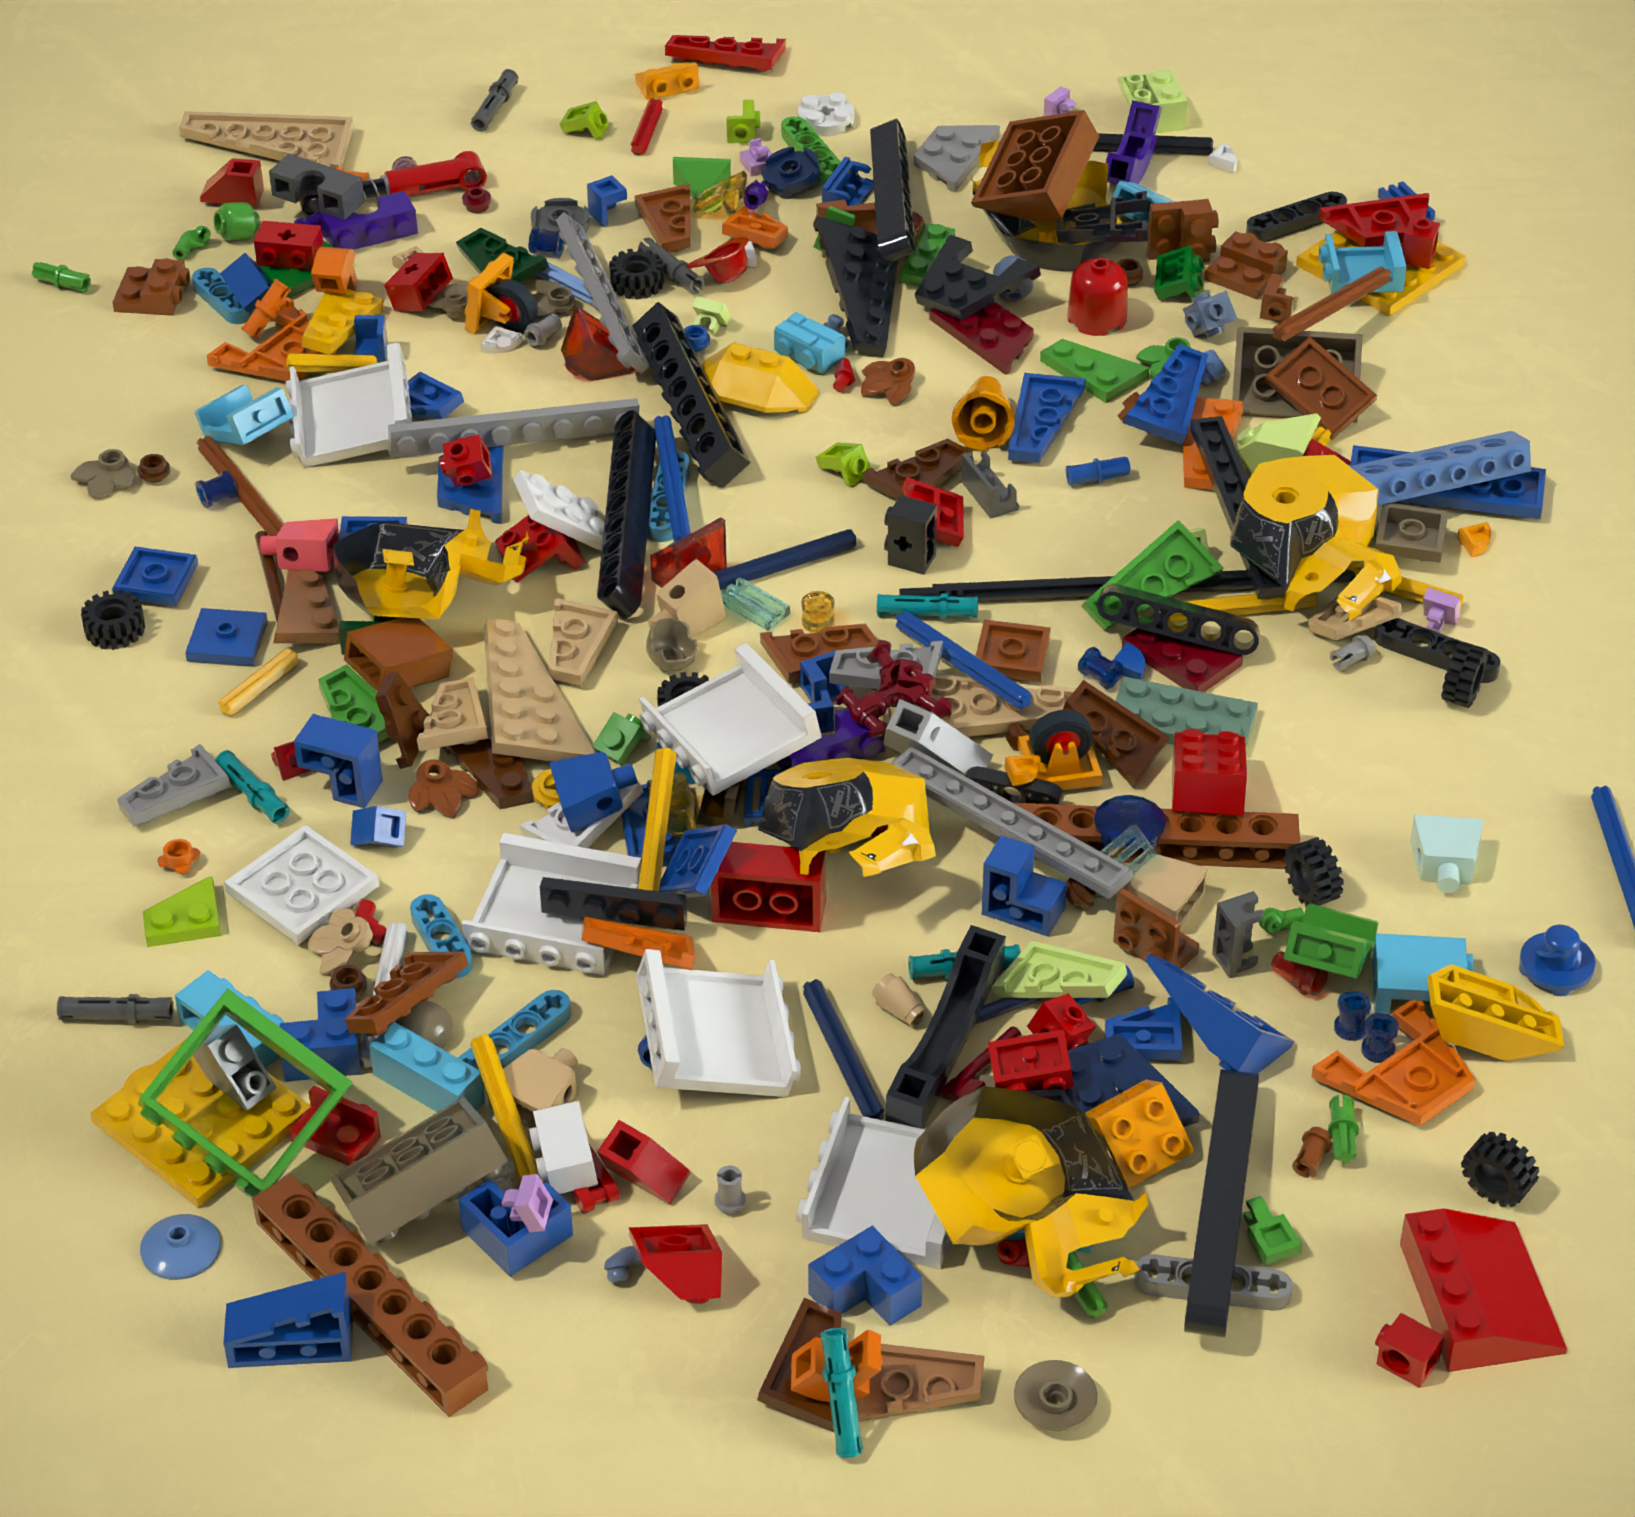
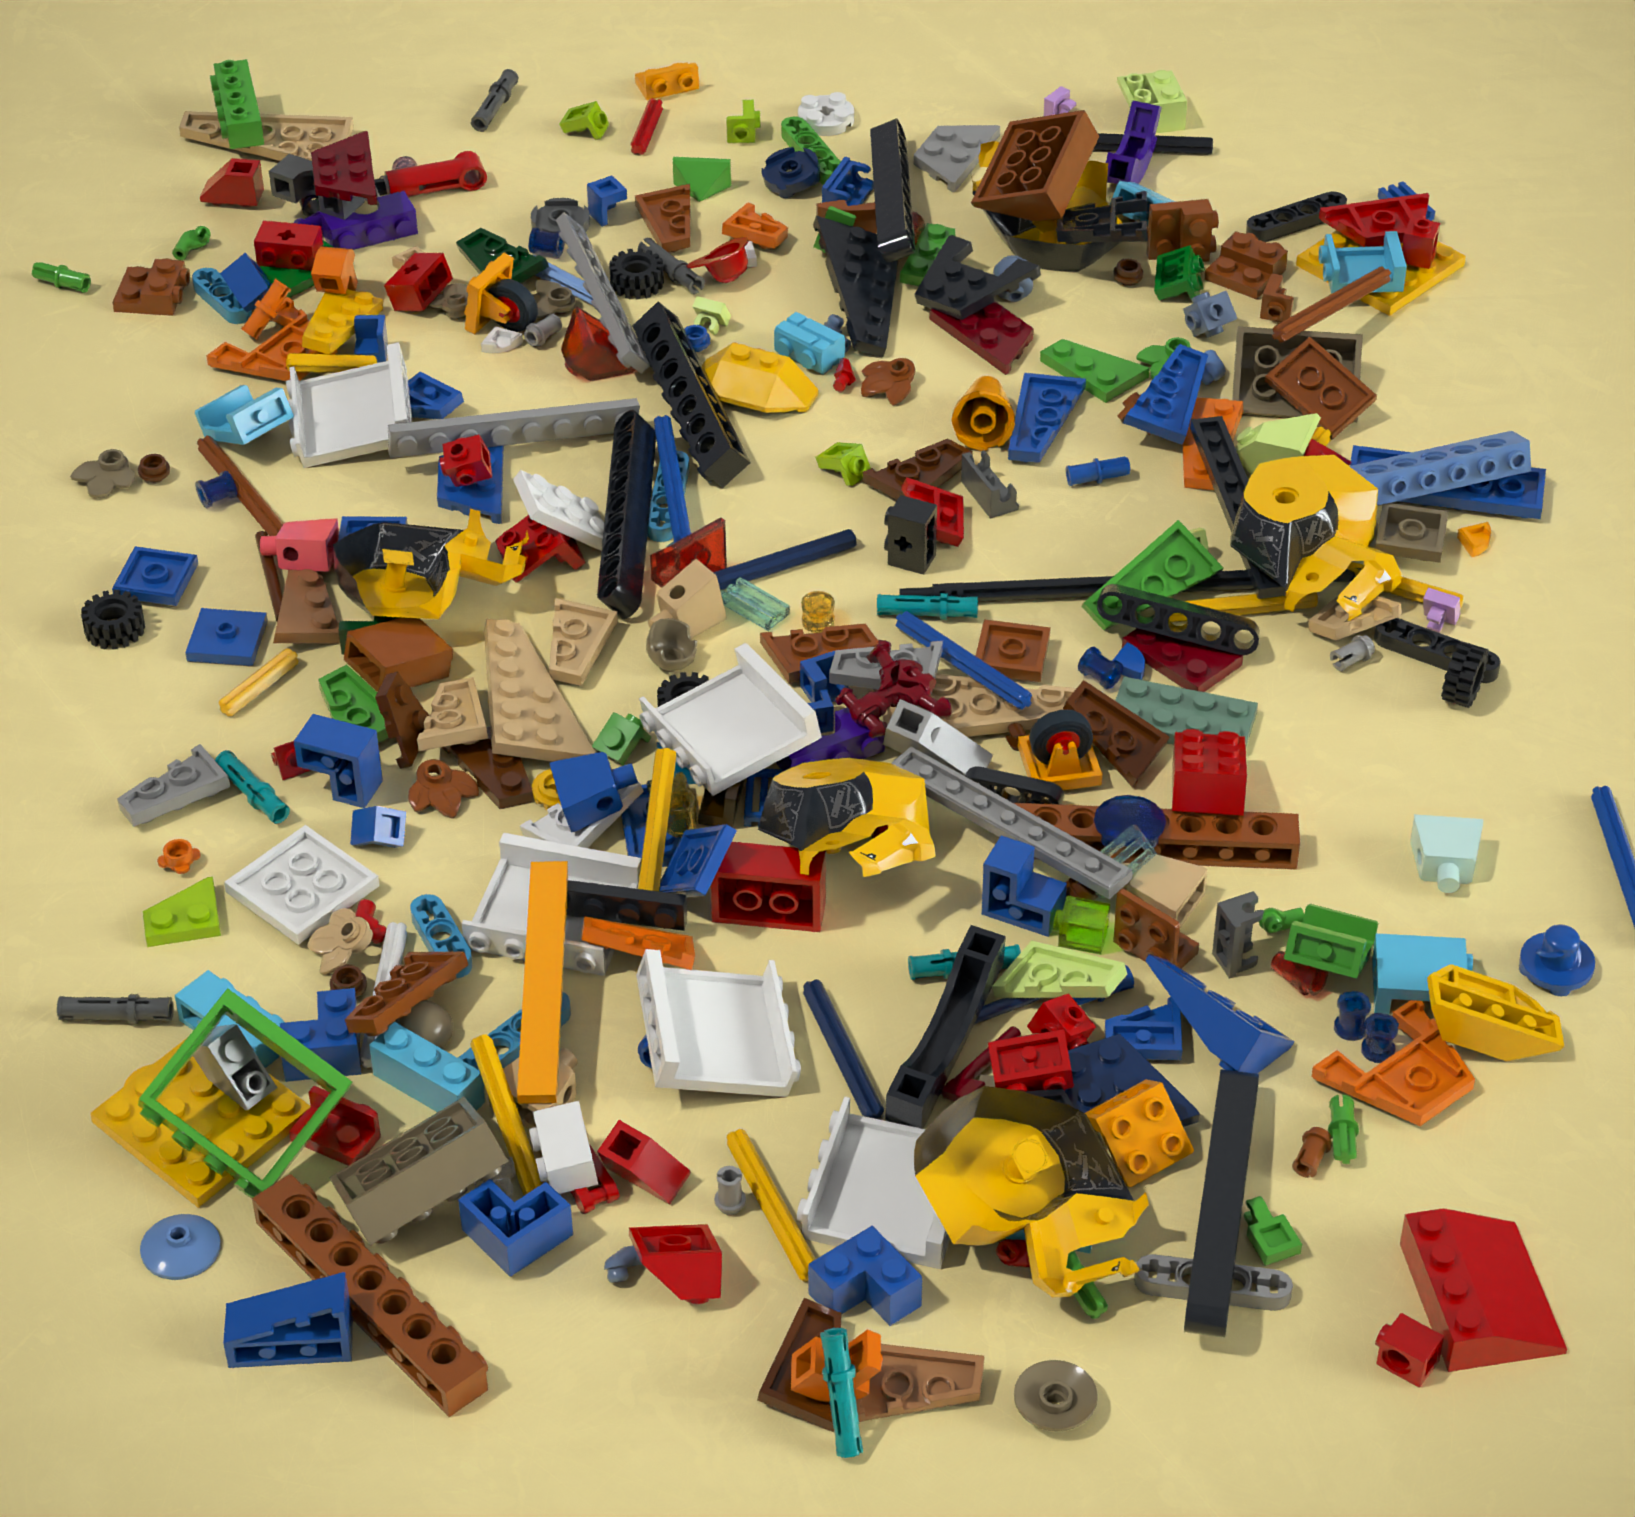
(236, 104): none -> bright green brick
(236, 221): bright green head -> none
(345, 169): none -> dark red wing
(476, 200): dark red plate -> none
(529, 1203): lavender tile -> none
(543, 983): none -> light orange tile
(724, 195): clear yellow slope -> none
(726, 51): red wing -> none
(755, 157): lavender tile -> none
(755, 194): dark purple axle -> none
(771, 1202): none -> yellow axle
(898, 999): tan cone -> none
(1022, 768): light orange tile -> none
(1082, 924): none -> clear neon green brick
(1098, 297): red cylinder -> none
(1223, 158): white tile -> none
(1313, 872): black tyre -> none
(1500, 1169): black tyre -> none

